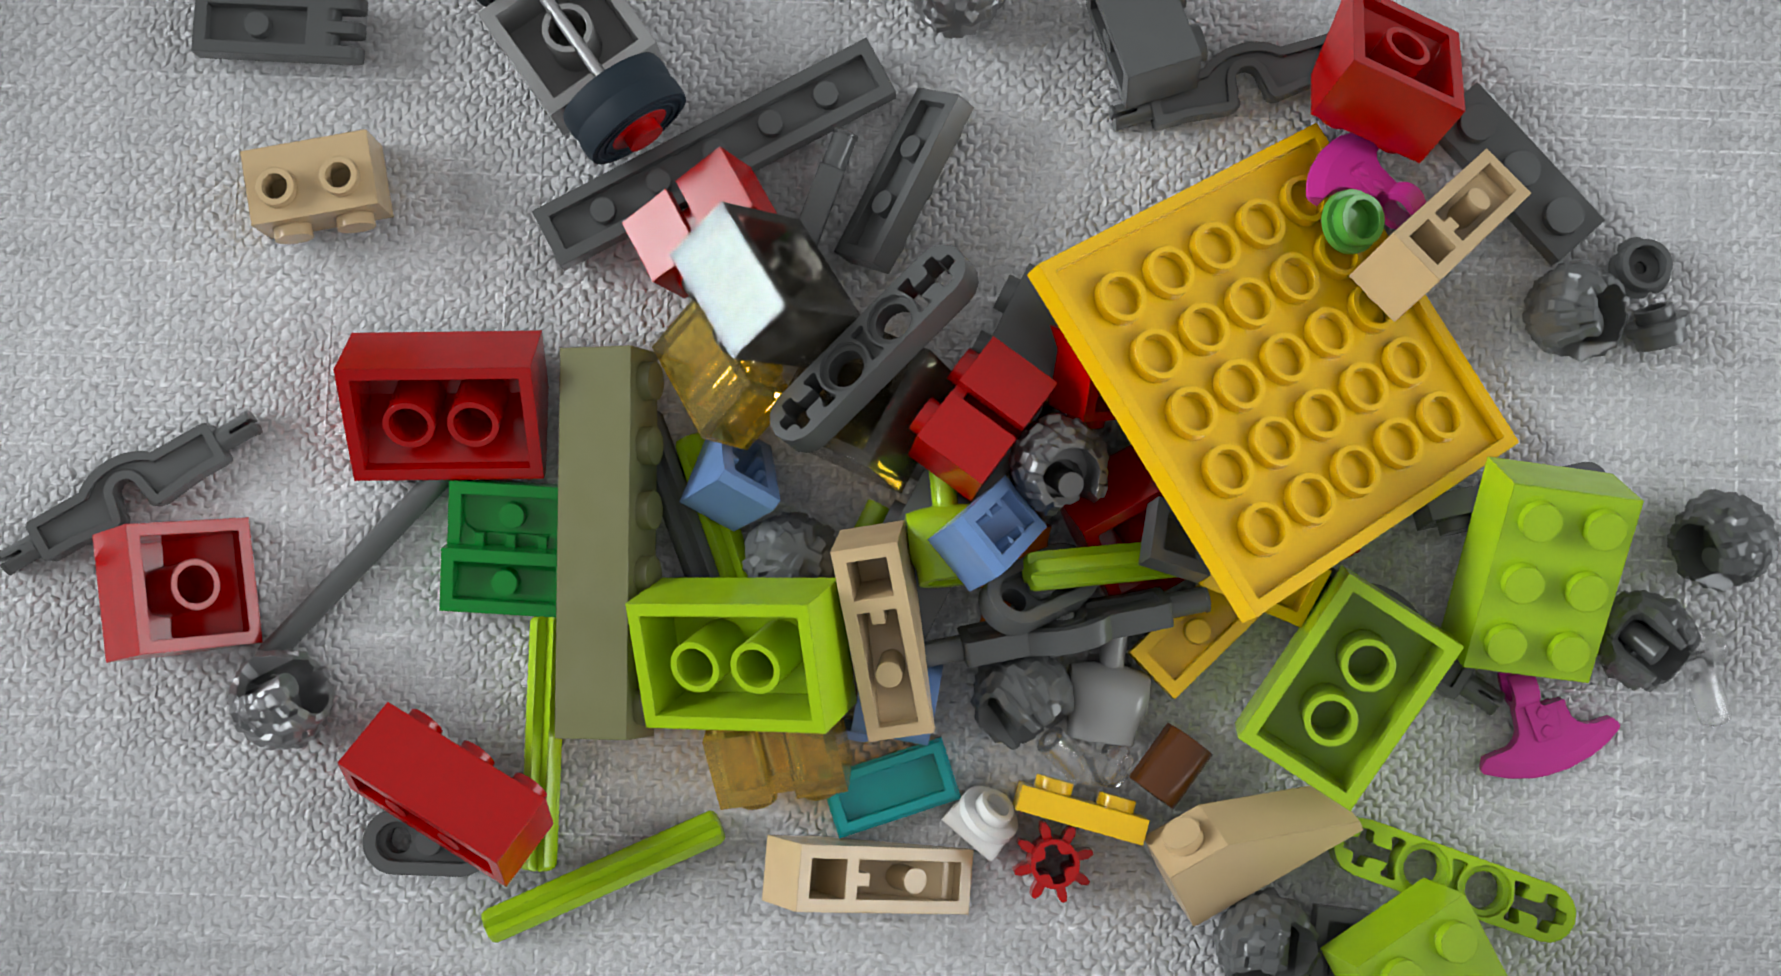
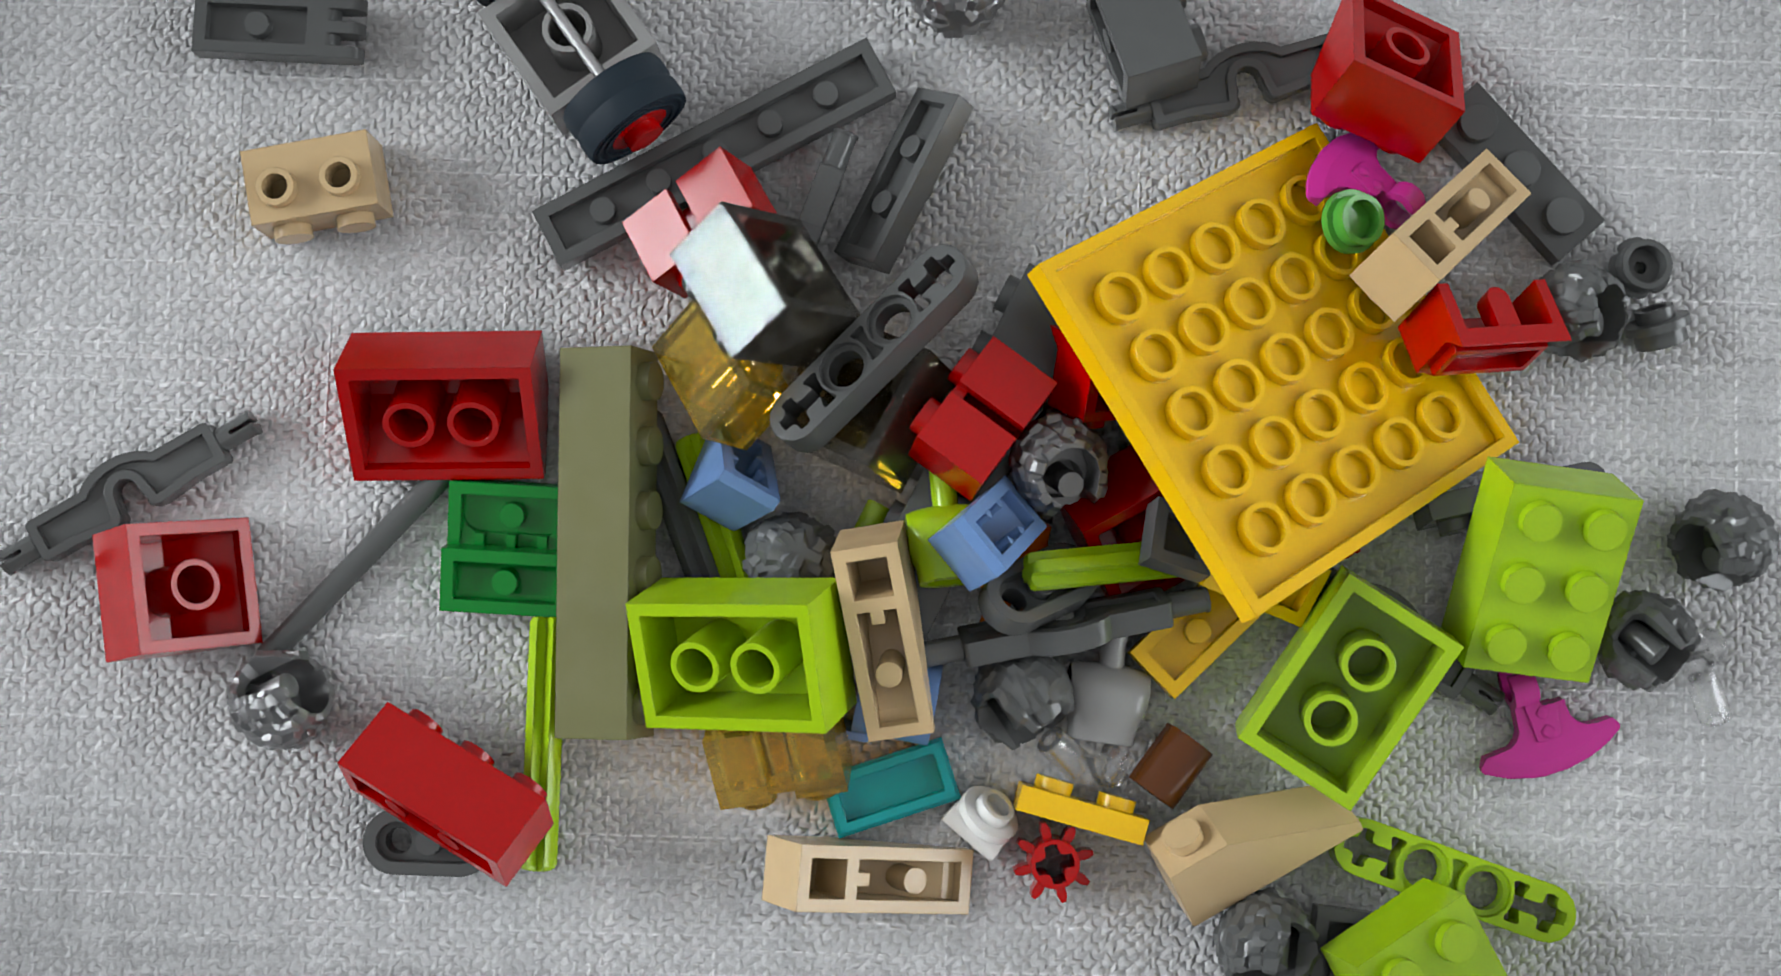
(603, 876): lime axle -> none
(1500, 341): none -> red window

